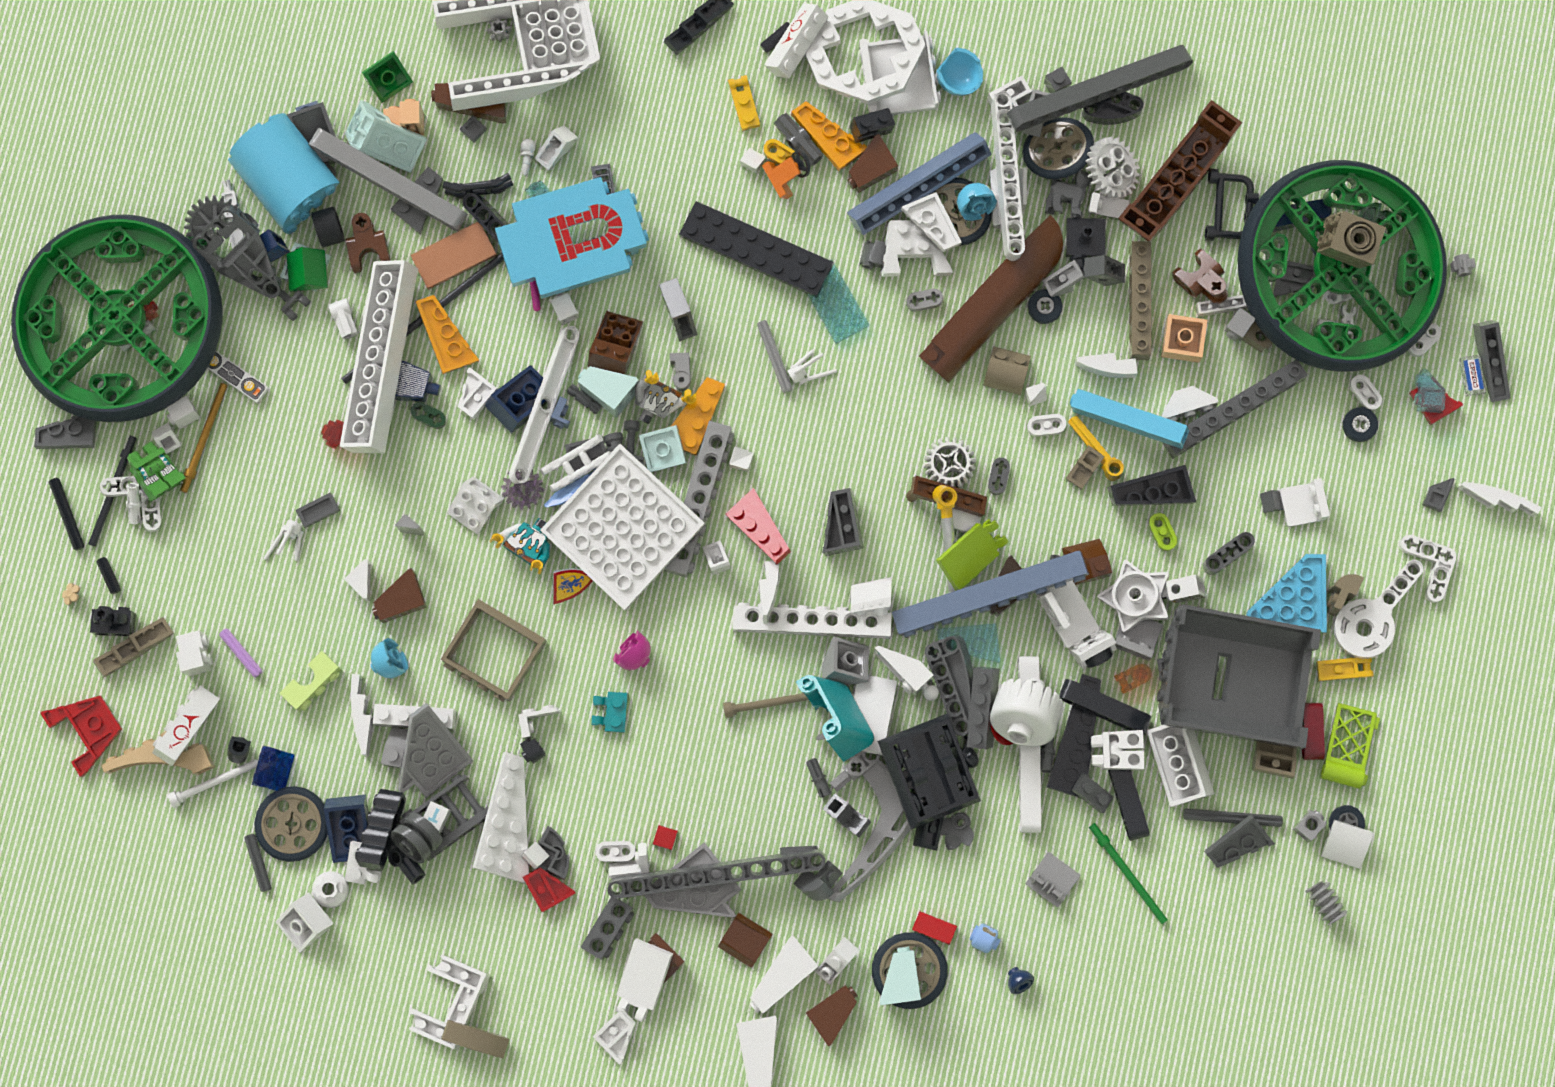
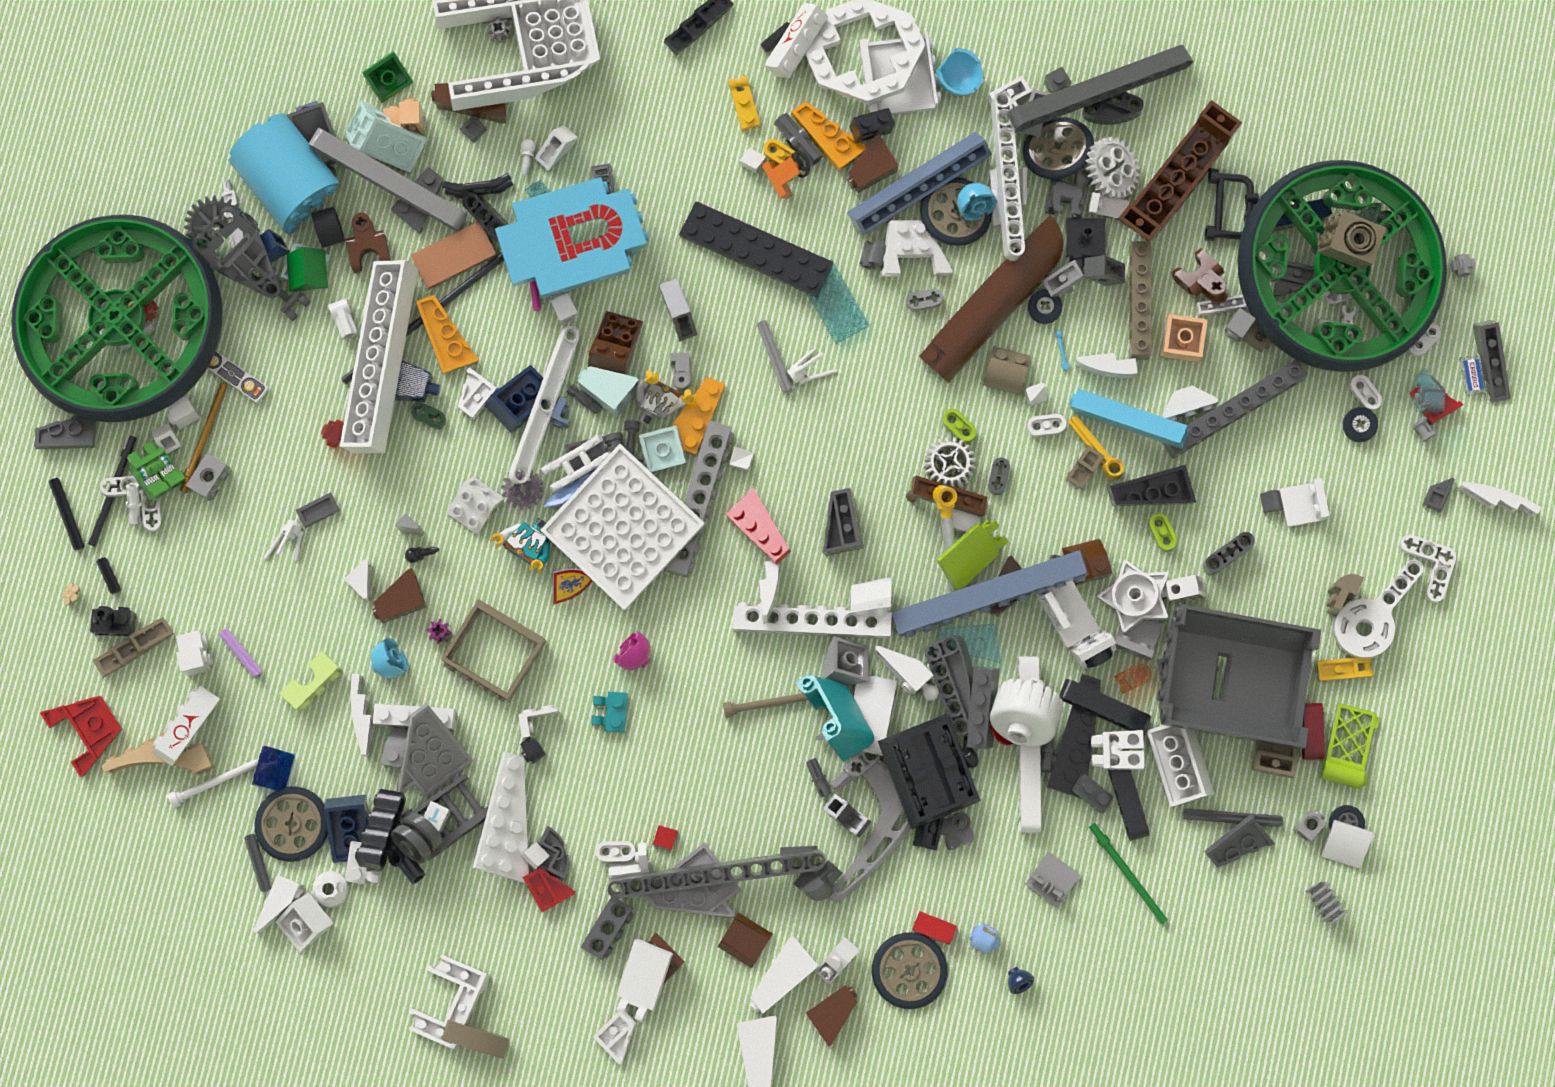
(208, 466): none -> light grey brick
(238, 749): black plate -> none
(279, 899): none -> white slope
(414, 554): none -> black bar
(435, 627): none -> magenta gear
(716, 557): white slope -> none
(902, 978): light aqua slope -> none
(933, 220): white wing -> none
(960, 425): none -> lime plate
(1065, 366): none -> medium azure hinge
(1297, 596): medium azure plate -> none
(1424, 429): none -> light grey bush

